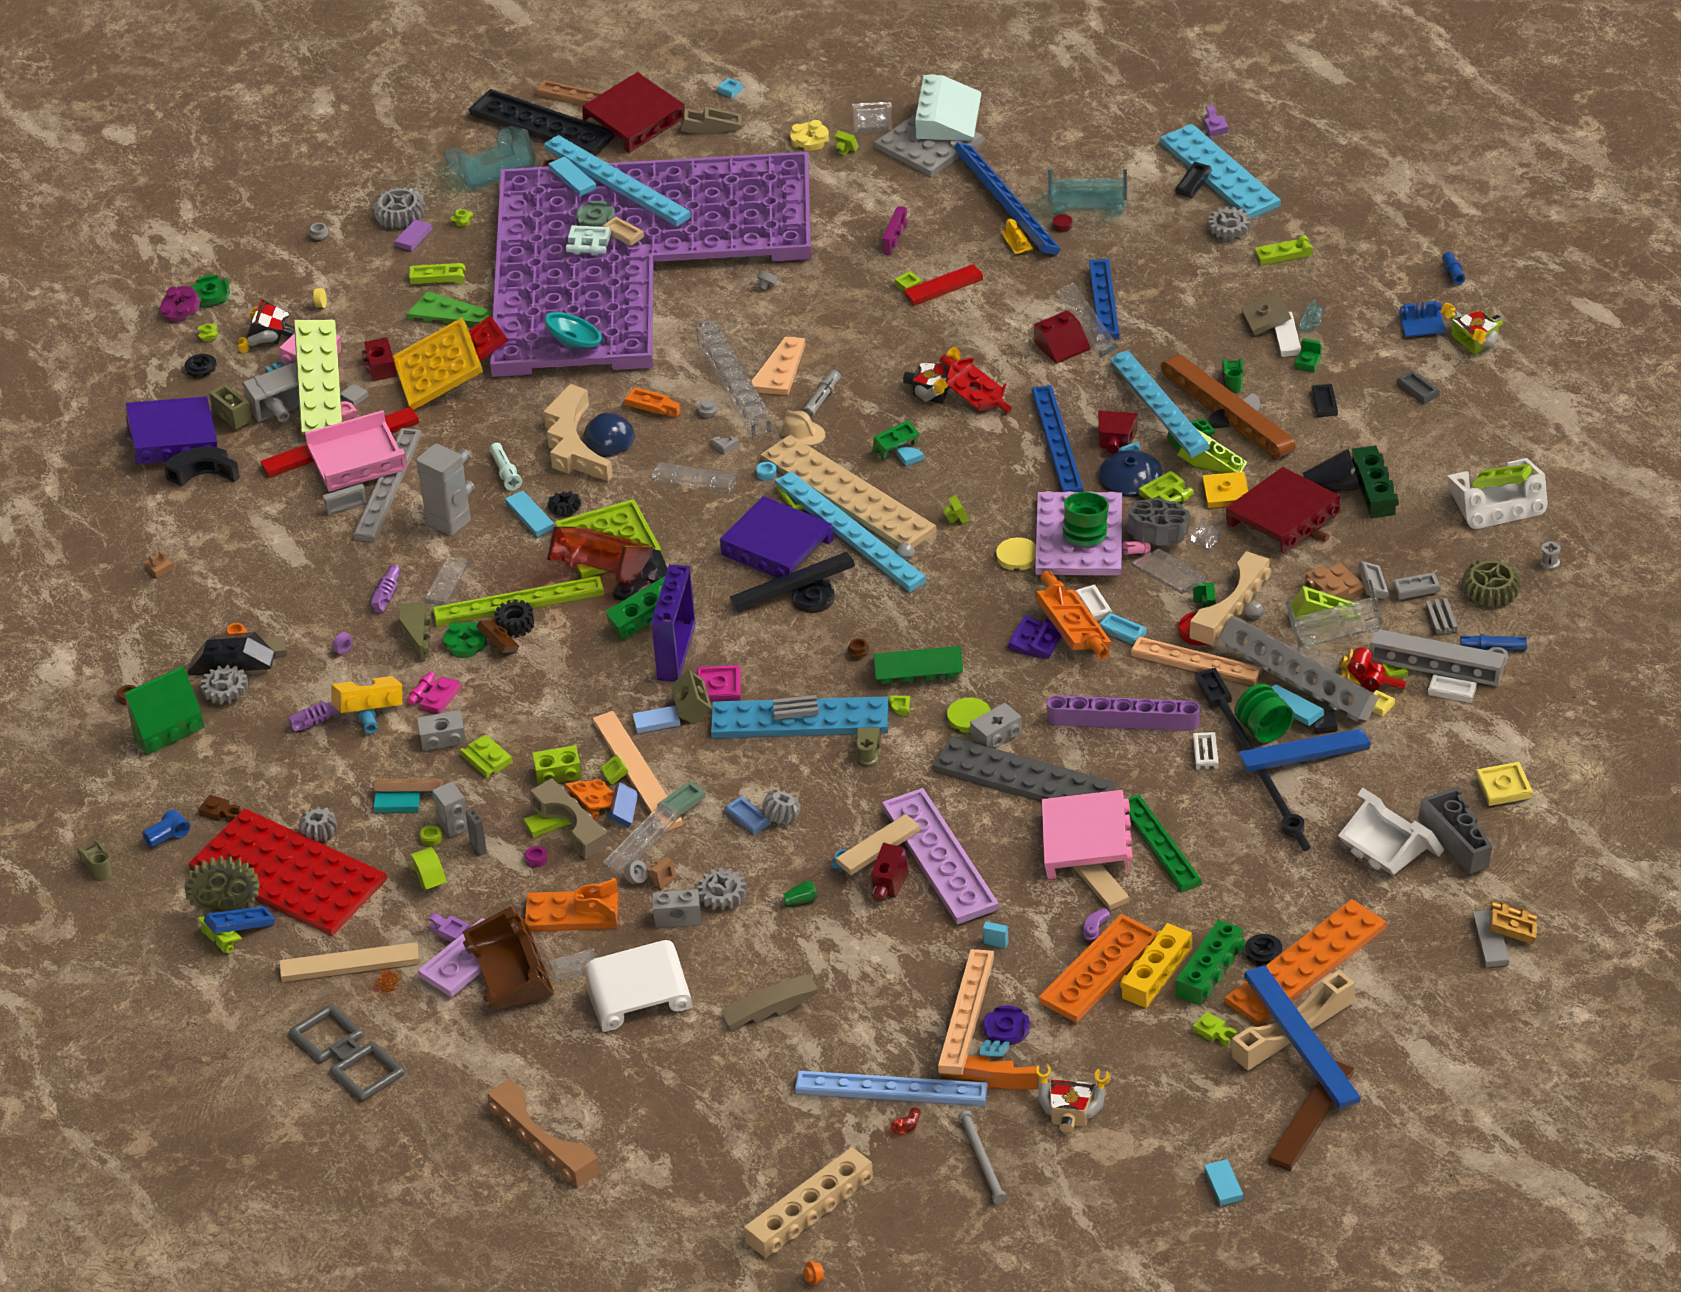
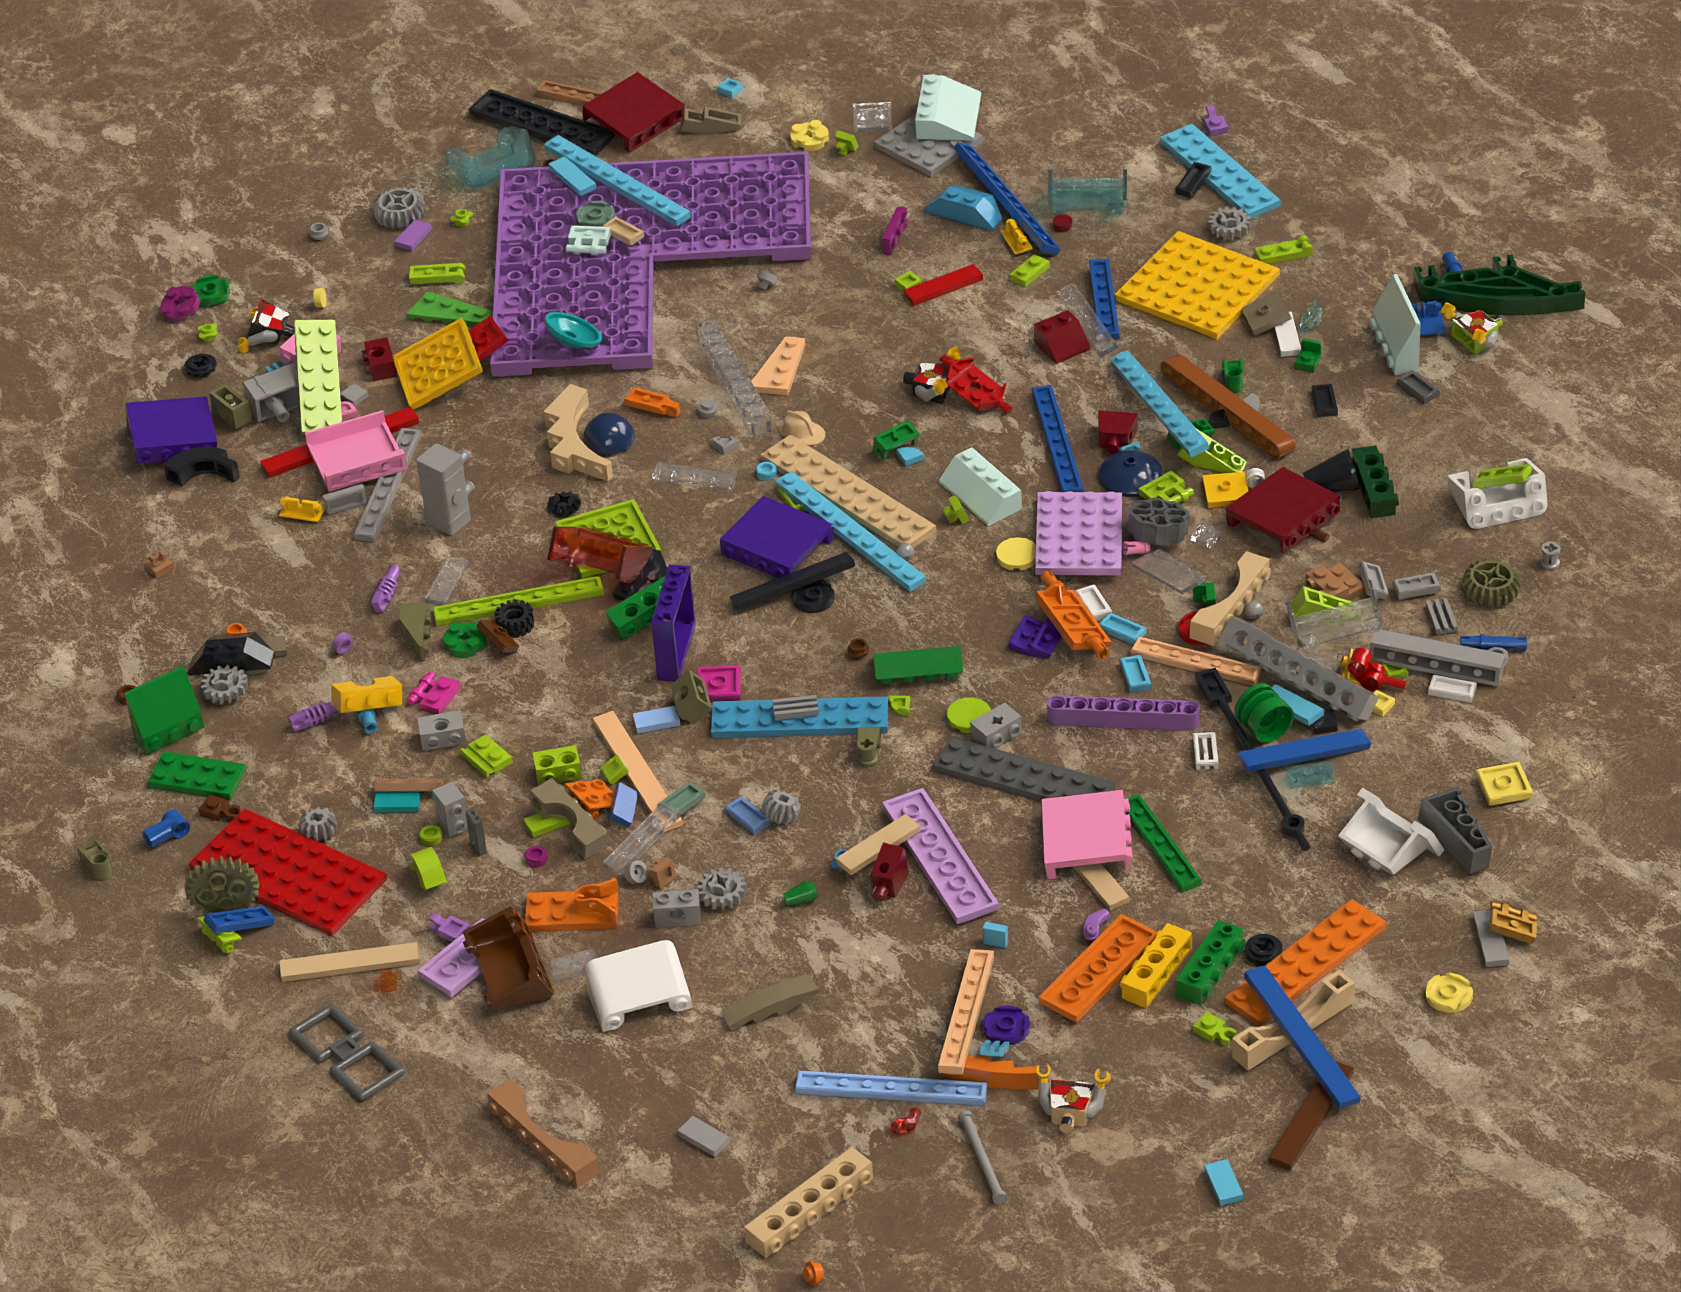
(196, 775): none -> green plate
(306, 511): none -> yellow hinge
(506, 470): light aqua pin -> none
(529, 513): medium azure tile -> none
(703, 1136): none -> light grey tile
(831, 380): light grey pin -> none
(966, 207): none -> dark azure wedge
(981, 487): none -> light aqua slope
(1029, 270): none -> lime plate
(1085, 519): green wheel -> none
(1135, 673): none -> medium azure tile
(1197, 284): none -> yellow plate
(1254, 473): none -> white bush
(1311, 774): none -> clear light blue hinge
(1397, 328): none -> light aqua slope
(1449, 993): none -> light yellow tile
(1499, 290): none -> dark green piece

